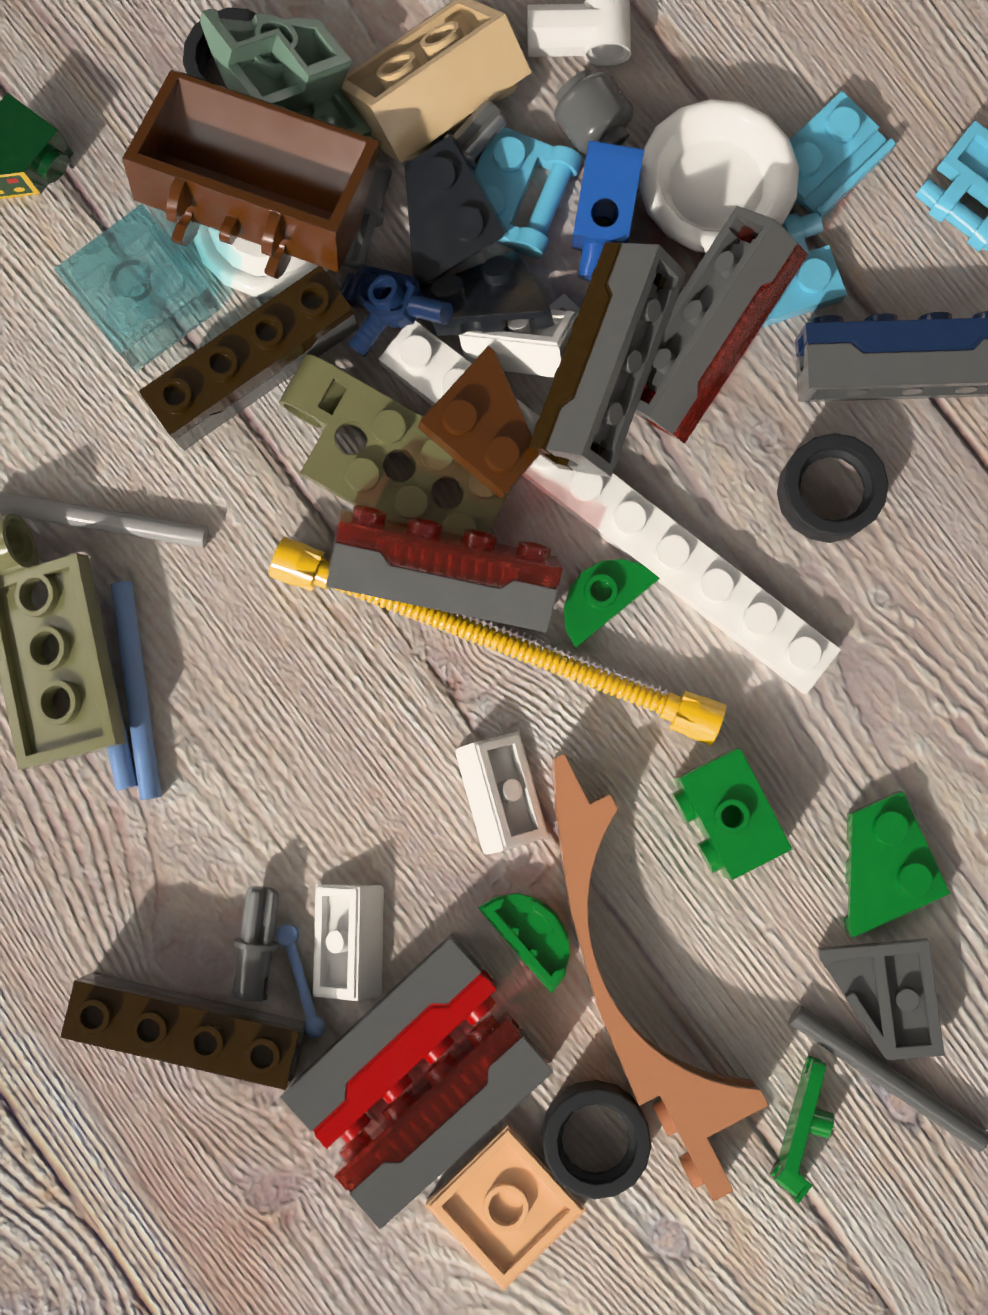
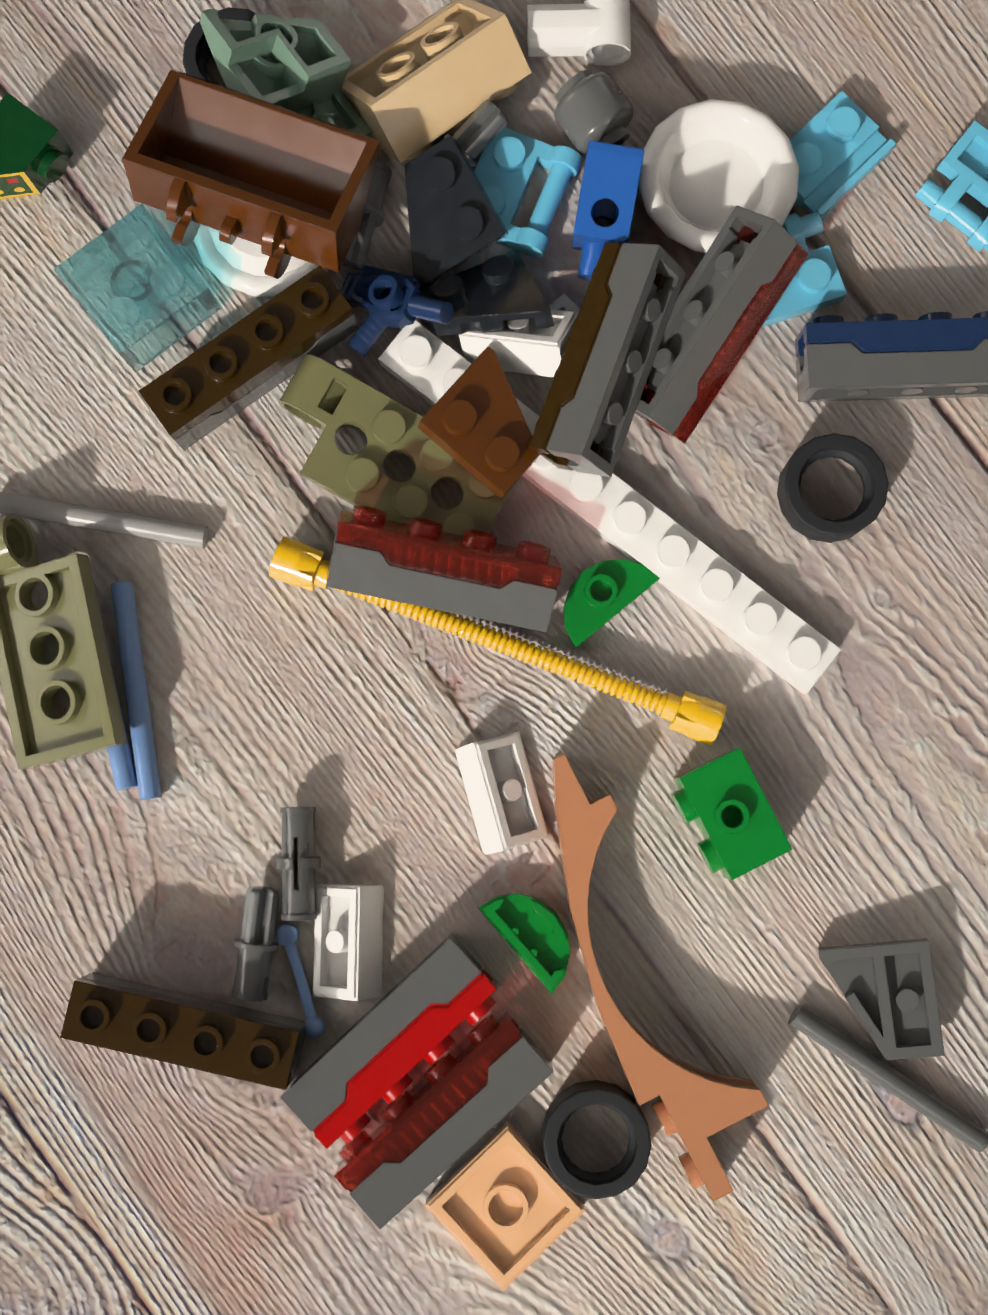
(298, 902): none -> dark grey pin
(803, 1120): green piece -> none
(887, 865): green wing -> none

